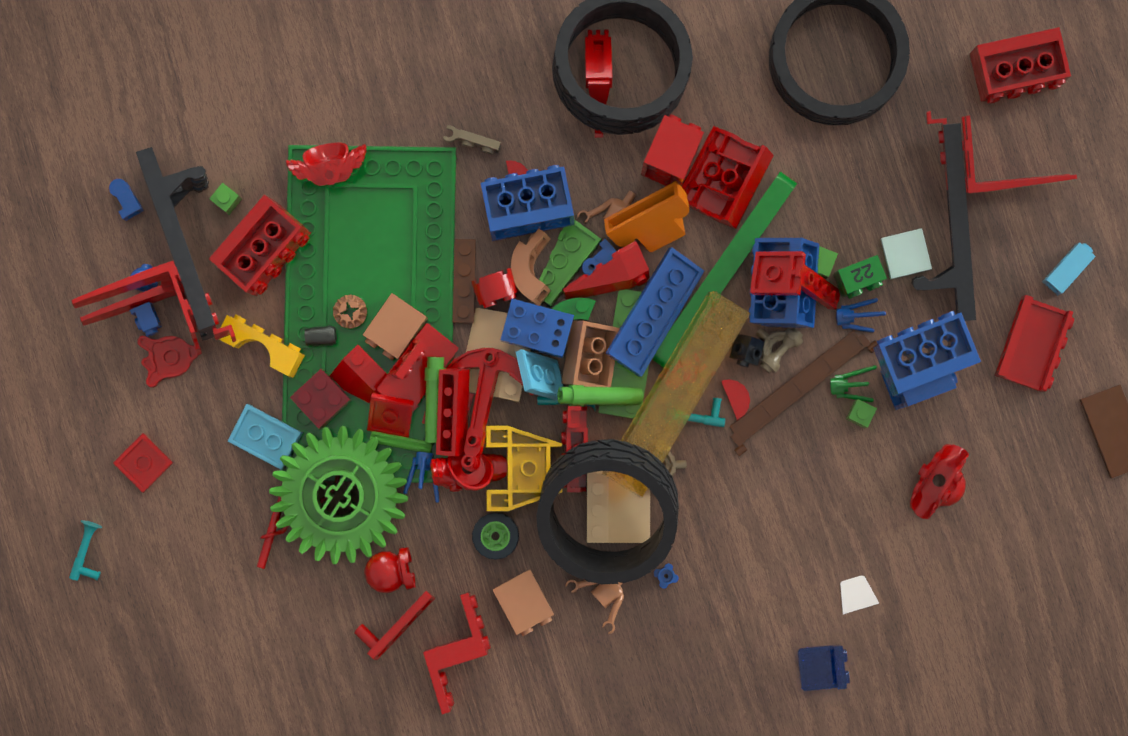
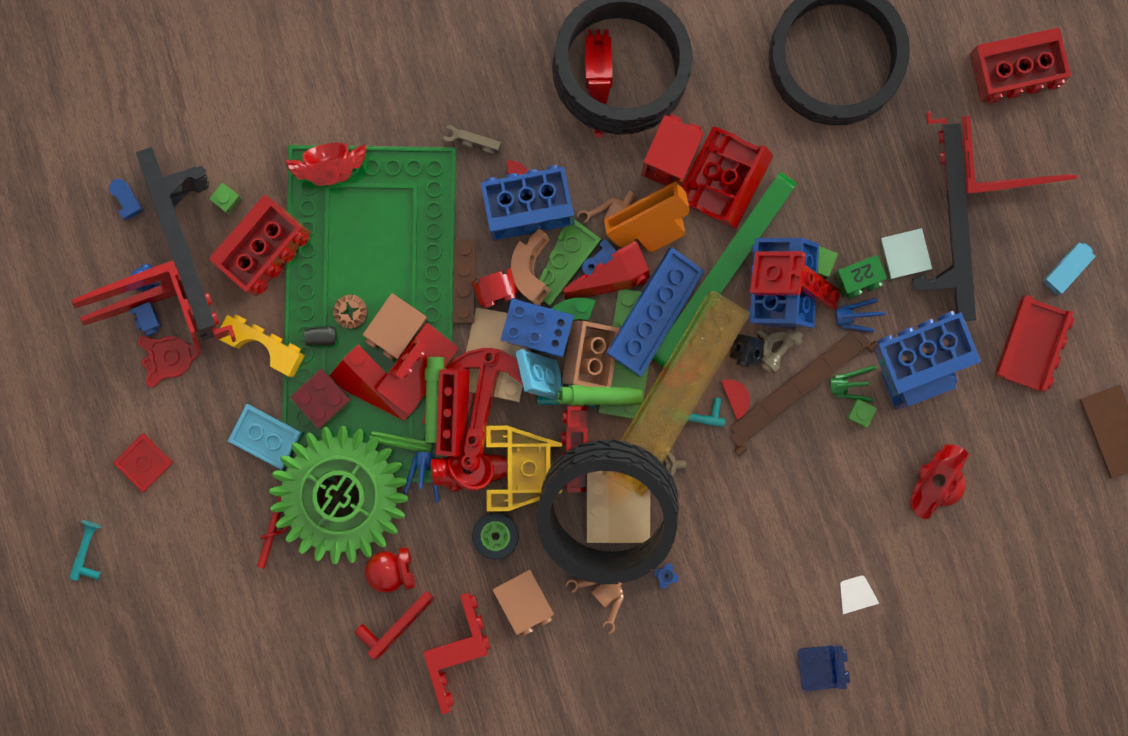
(390, 415): red tile -> none

